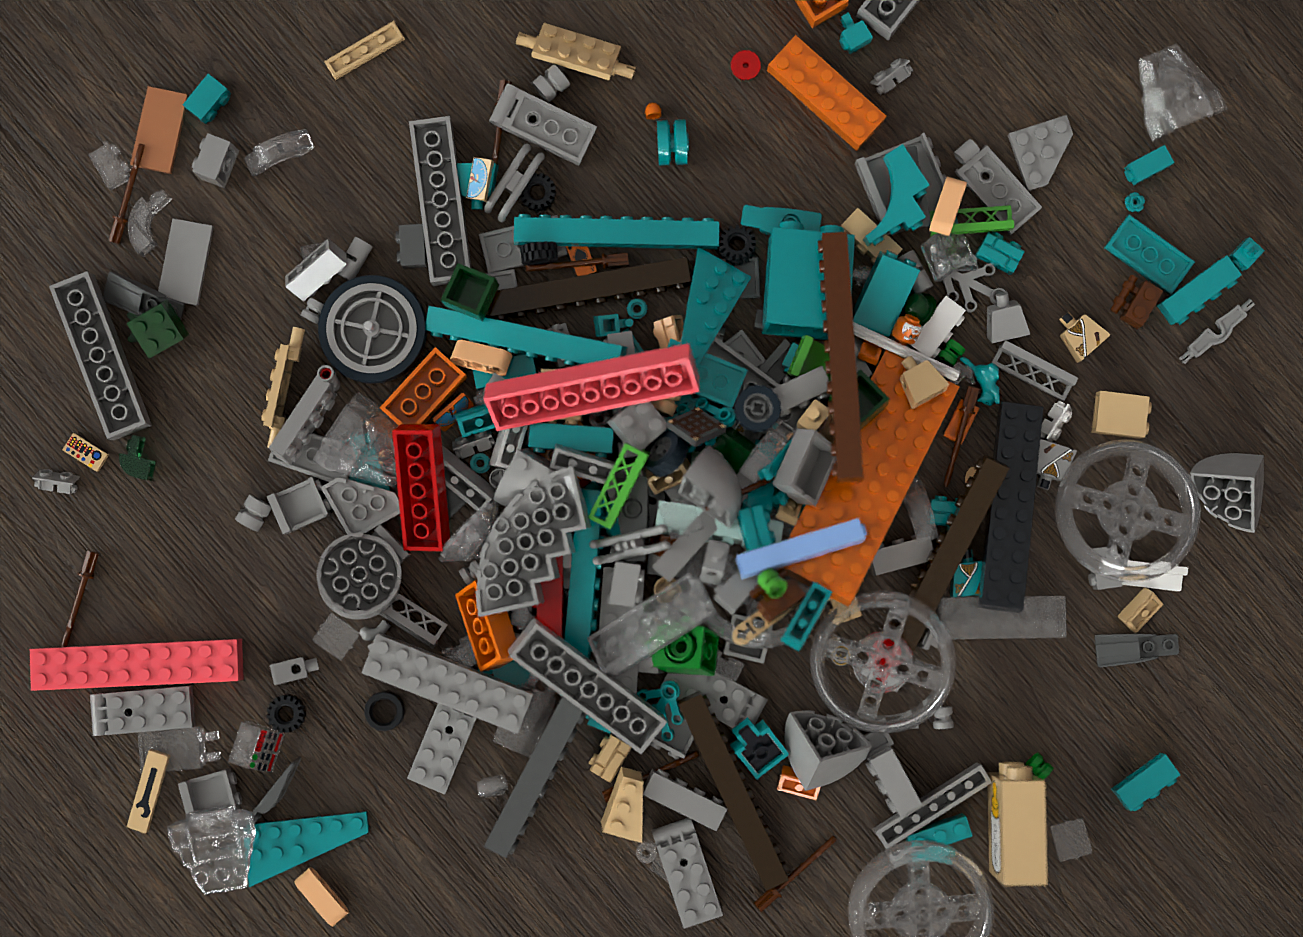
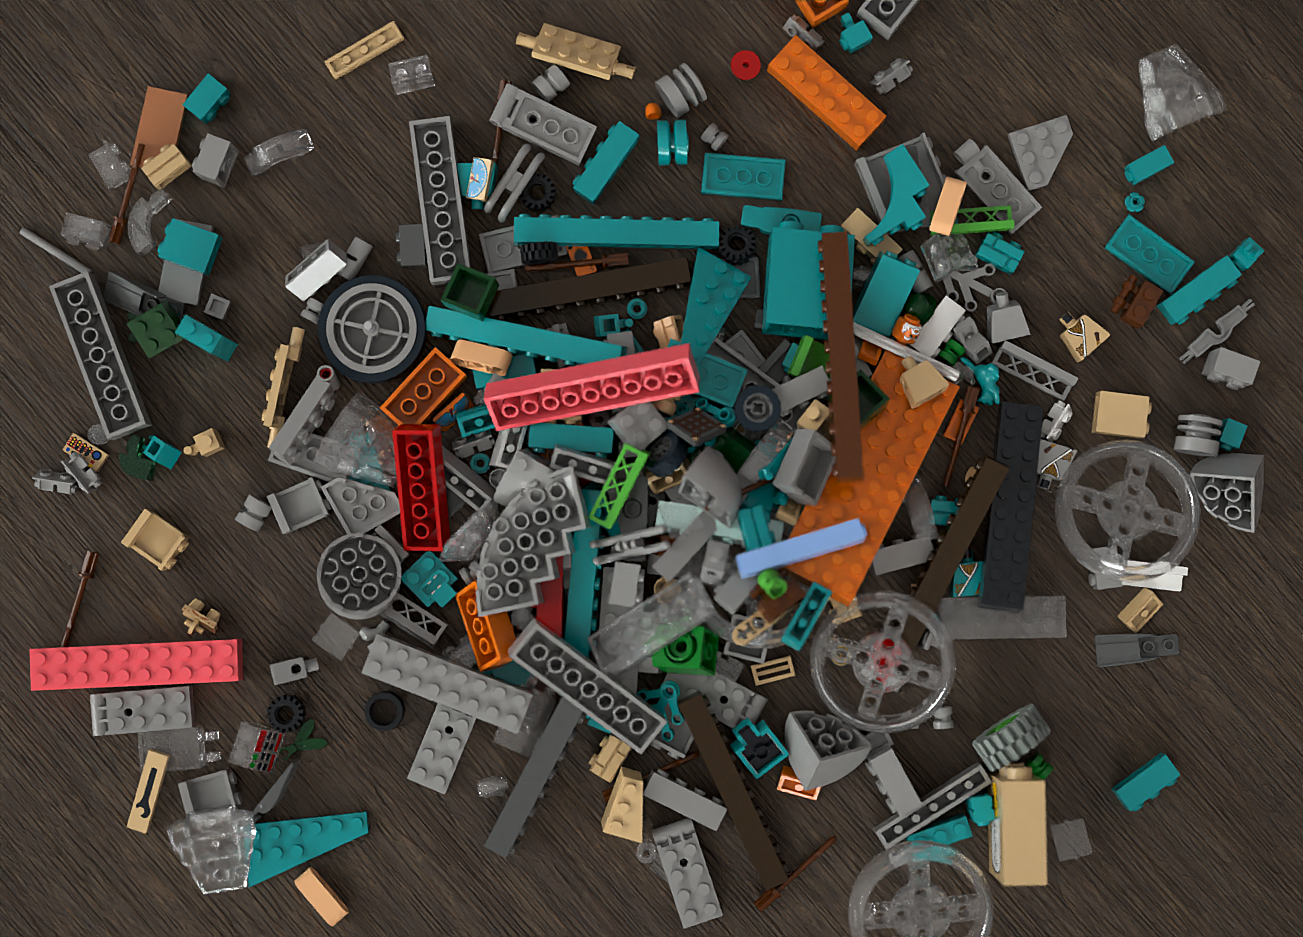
(54, 251): none -> light grey bar
(75, 466): none -> light grey hinge
(86, 231): none -> clear brick
(97, 435): none -> clear tile
(156, 539): none -> tan panel
(161, 452): none -> teal brick
(165, 166): none -> tan brick
(189, 246): none -> teal brick
(193, 611): none -> tan hips
(206, 338): none -> teal brick
(206, 443): none -> tan brick
(217, 307): none -> light grey tile
(302, 741): none -> dark green piece
(411, 74): none -> clear bracket
(431, 580): none -> teal piece
(606, 162): none -> teal brick
(683, 89): none -> light grey wheel
(714, 136): none -> light grey wheel
(743, 176): none -> teal tile
(771, 662): none -> tan tile
(797, 26): none -> light grey hinge
(974, 343): none -> light grey brick
(980, 808): none -> teal brick
(1011, 737): none -> light grey wheel
(1198, 435): none -> light grey wheel
(1230, 368): none -> light grey brick
(1231, 434): none -> teal brick

